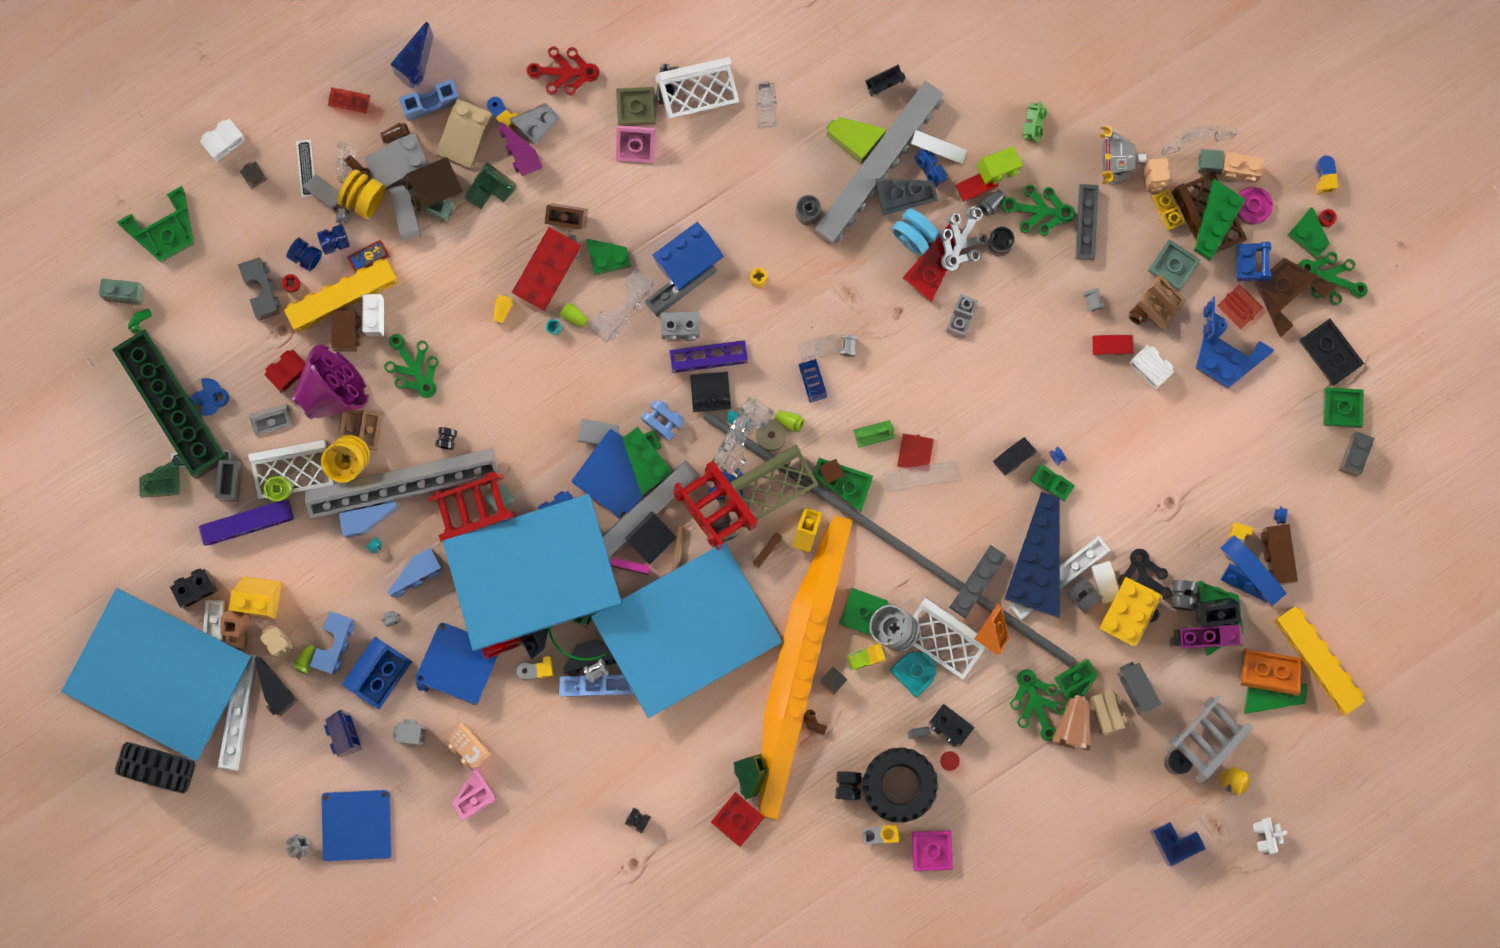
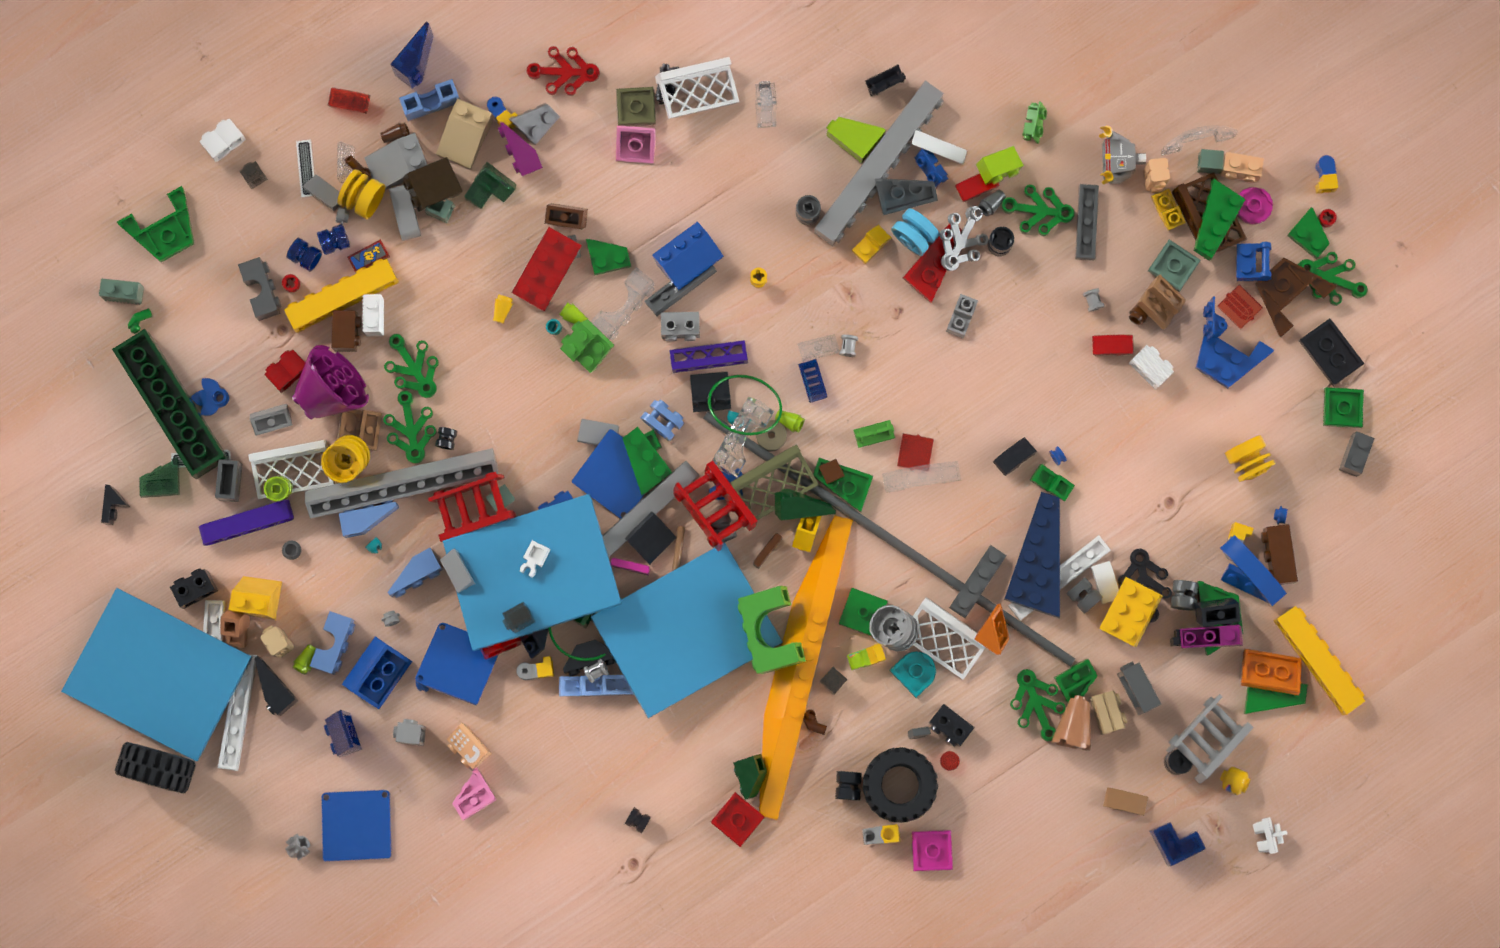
(111, 499): none -> black slope
(291, 550): none -> dark grey plate
(410, 429): none -> green plant
(457, 570): none -> light grey slope
(518, 618): none -> clear smoke brick
(536, 555): none -> white plate
(586, 345): none -> bright green plate
(739, 432): none -> green piece
(753, 610): none -> bright green arch
(795, 505): none -> dark green slope
(871, 243): none -> yellow slope
(1125, 801): none -> medium nougat slope
(1250, 458): none -> yellow wheel

